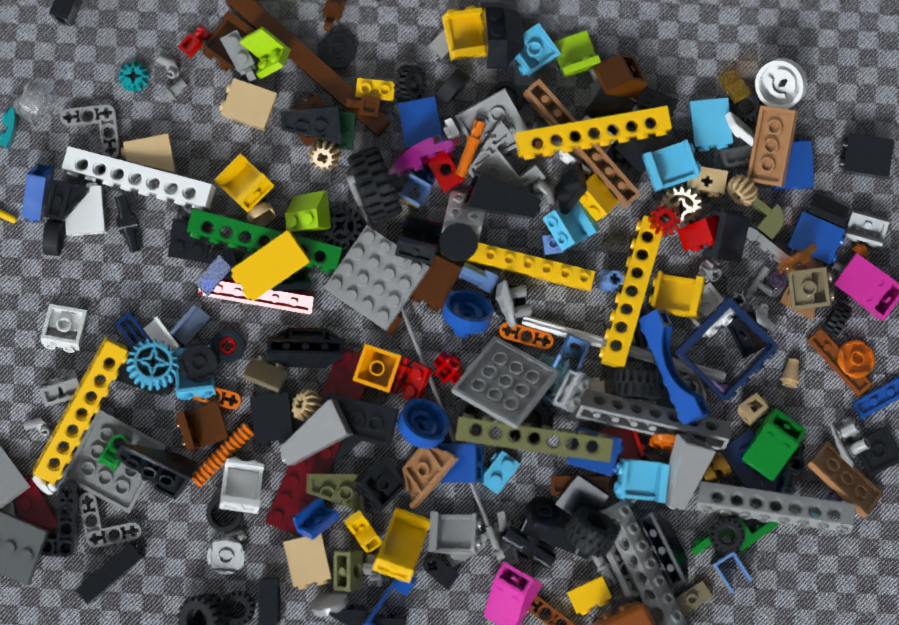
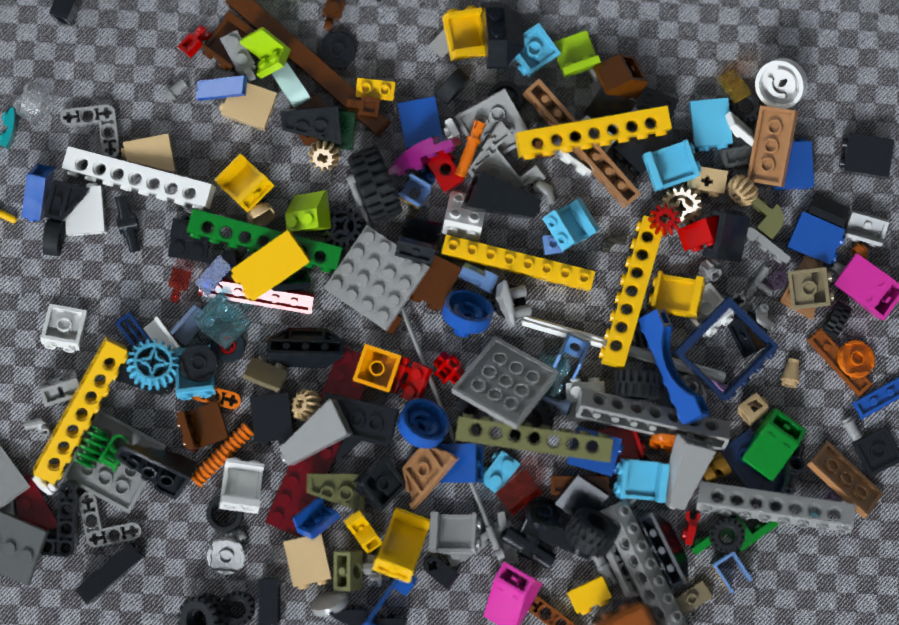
(92, 447): none -> green piece
(139, 83): teal gear -> none
(171, 66): light grey arm -> none
(179, 282): none -> clear red plate
(221, 88): none -> tile
(221, 321): none -> clear light blue bracket
(291, 86): none -> light aqua beam
(410, 82): black tyre -> none
(458, 242): black tile -> none
(518, 492): none -> clear red panel
(529, 343): orange beam -> none
(571, 188): black tile -> none
(571, 390): light grey bracket -> none
(597, 198): yellow brick -> none
(610, 280): medium blue piece -> none
(689, 532): none -> red plate
(804, 257): clear orange wing -> none
(849, 451): light grey connector -> none

